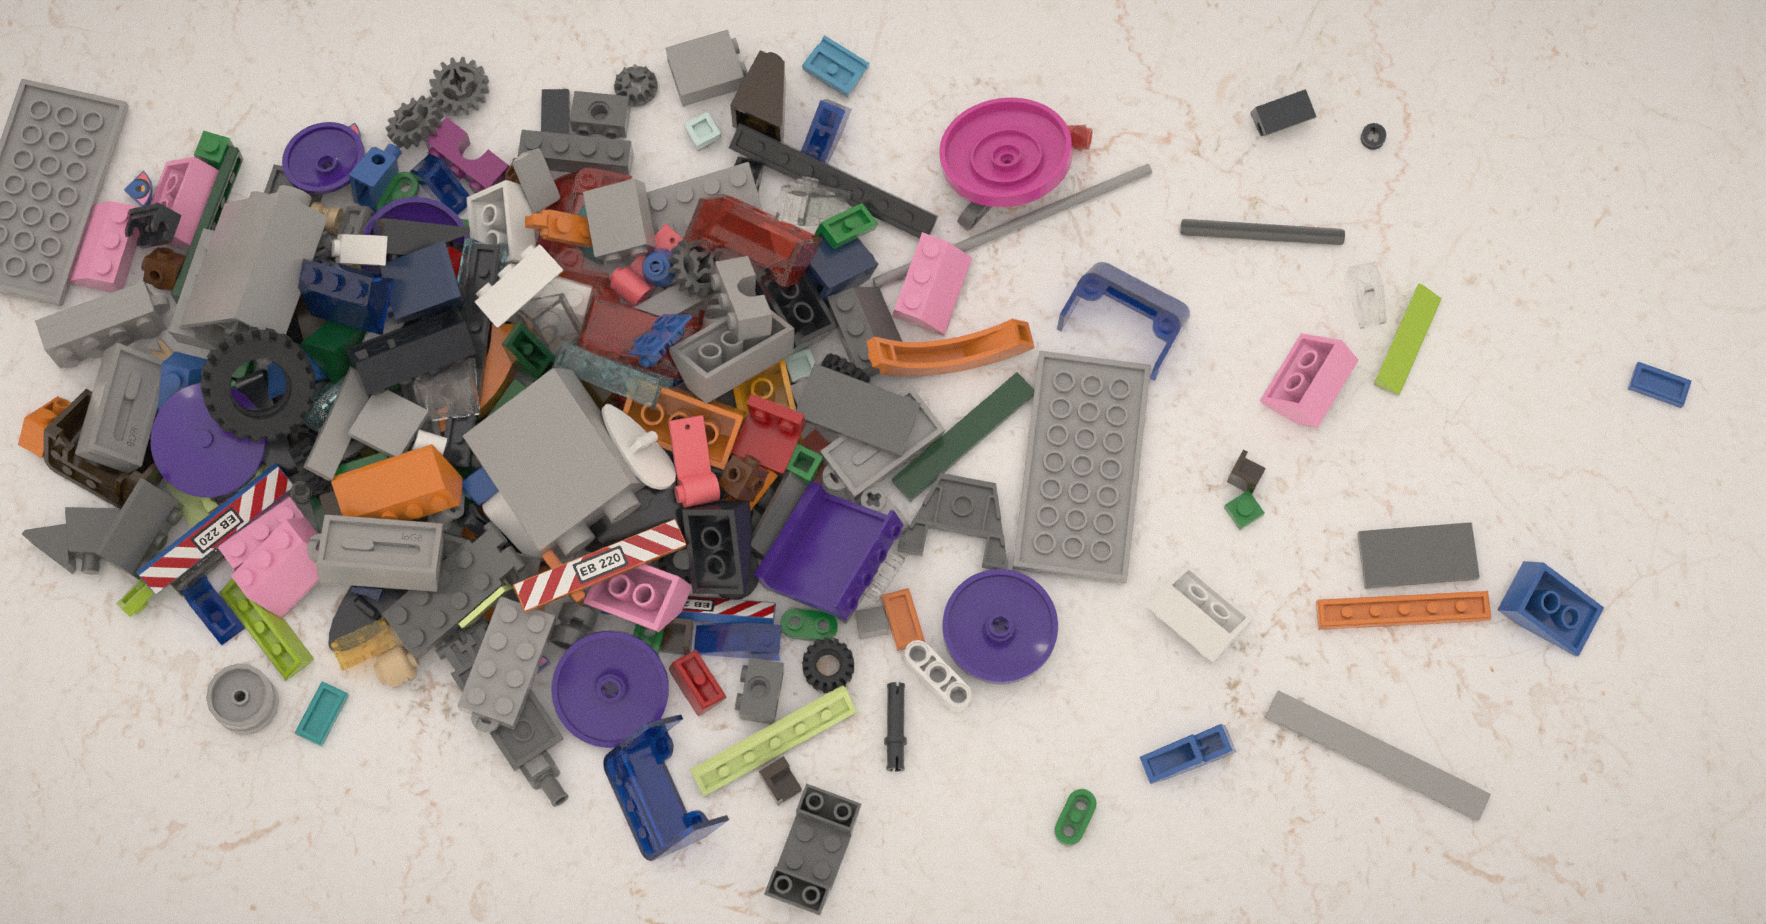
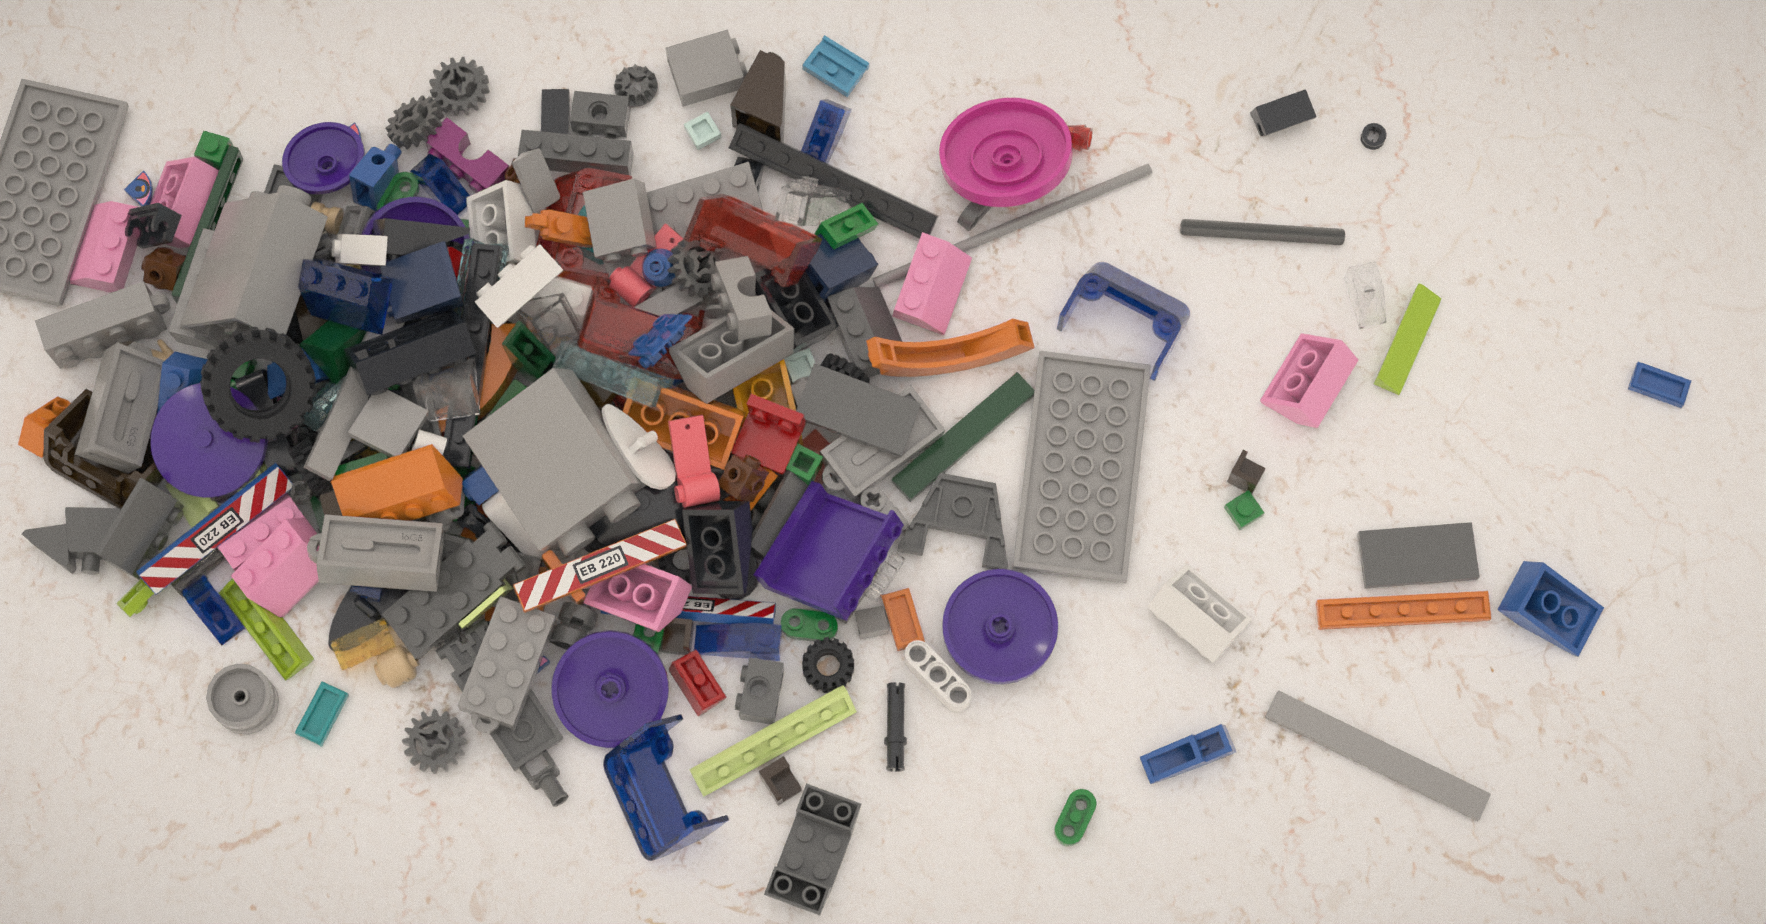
(429, 752): none -> dark grey gear

